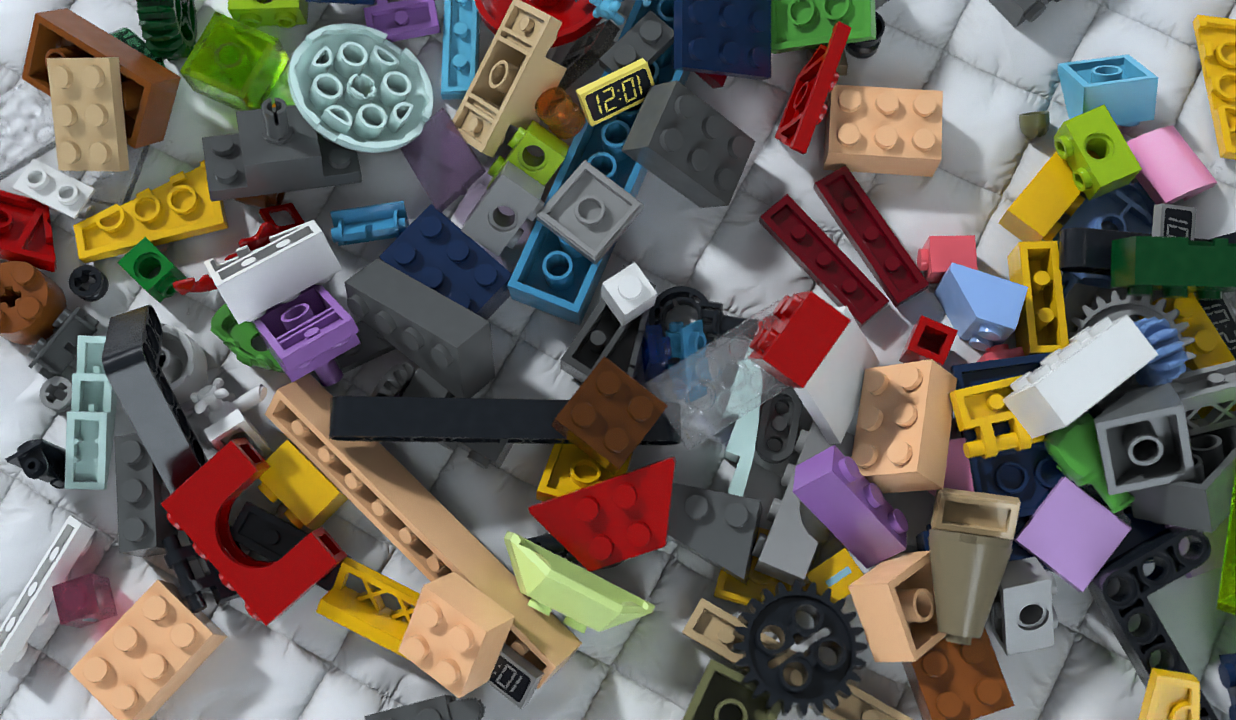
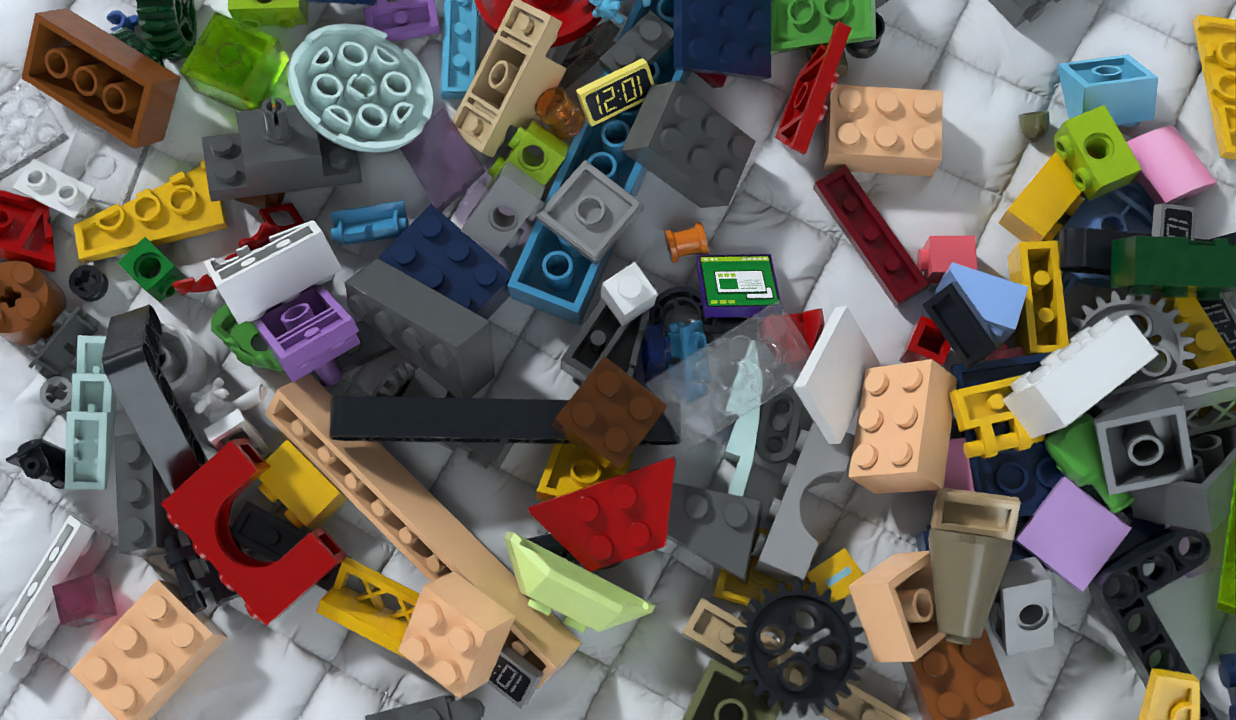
(88, 114): tan plate -> none
(117, 17): none -> blue hand
(686, 242): none -> orange bush
(736, 284): none -> tile
(798, 338): red brick -> none
(823, 260): dark red plate -> none
(850, 506): medium lavender brick -> none
(962, 325): none -> black tile
(1171, 357): medium blue gear -> none

